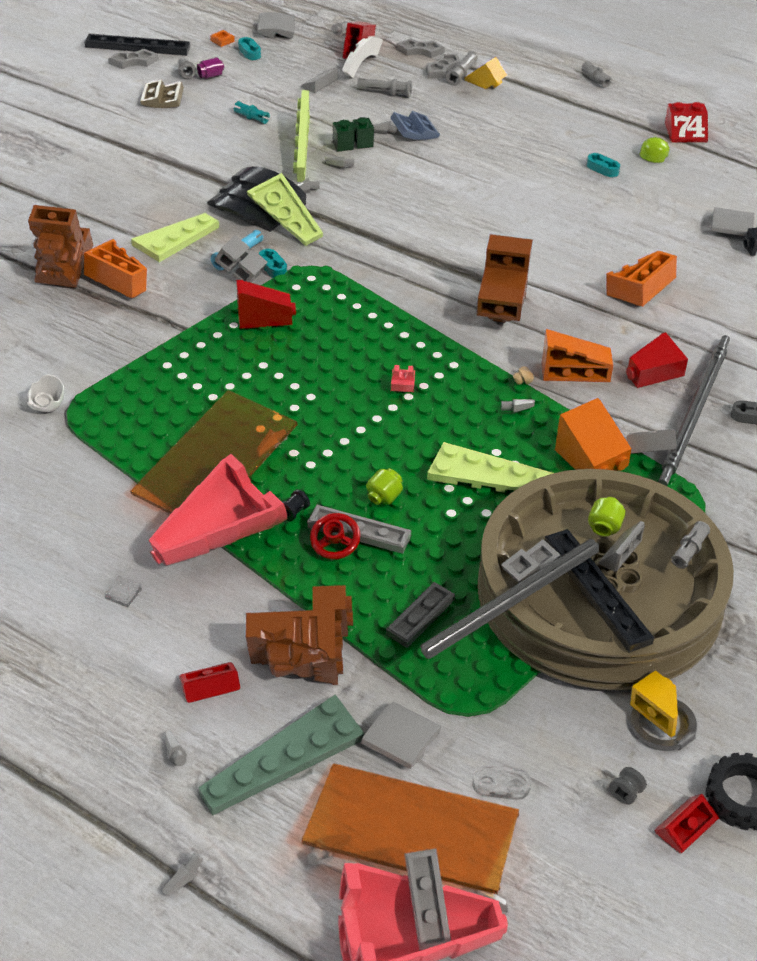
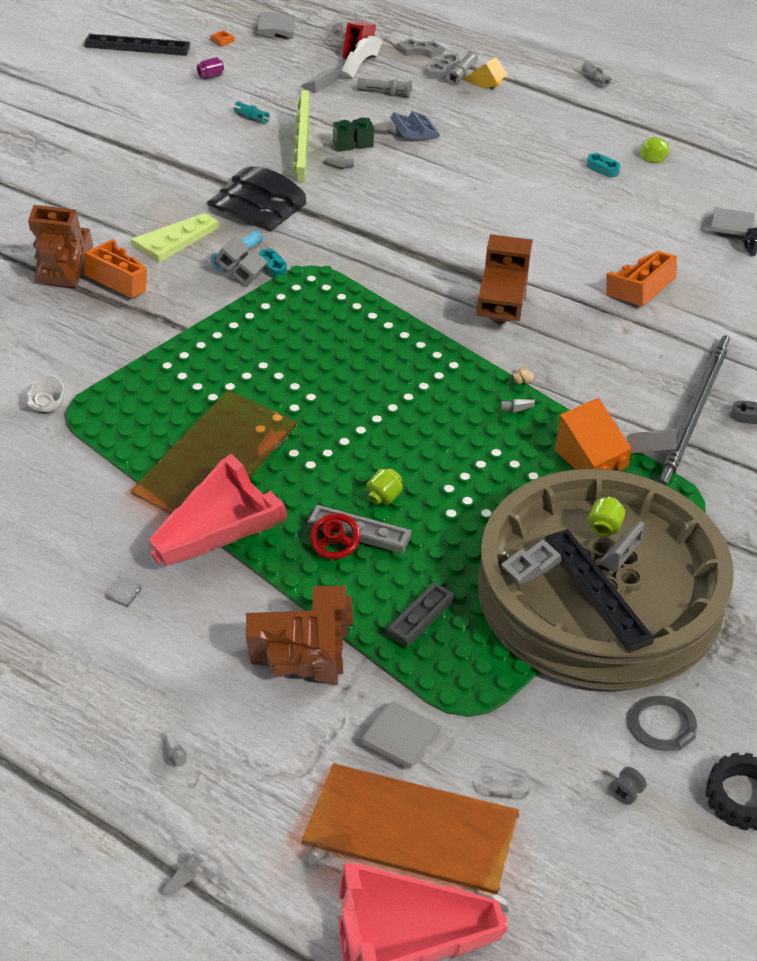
(126, 59): light grey tile -> none
(162, 96): dark tan slope -> none
(186, 68): light grey cone -> none
(210, 682): red slope -> none
(249, 48): teal beam -> none
(263, 306): red slope -> none
(284, 206): yellowish green wing -> none
(296, 503): black bush -> none
(297, 747): sand green wing -> none
(306, 185): light grey bar -> none
(403, 379): coral tile -> none
(427, 898): light grey tile -> none
(479, 469): yellowish green wing -> none
(509, 599): dark grey axle -> none
(575, 359): orange wedge -> none
(657, 362): red slope -> none
(657, 701): yellow slope -> none
(687, 122): red slope -> none
(687, 823): red slope -> none
(690, 544): light grey pin -> none

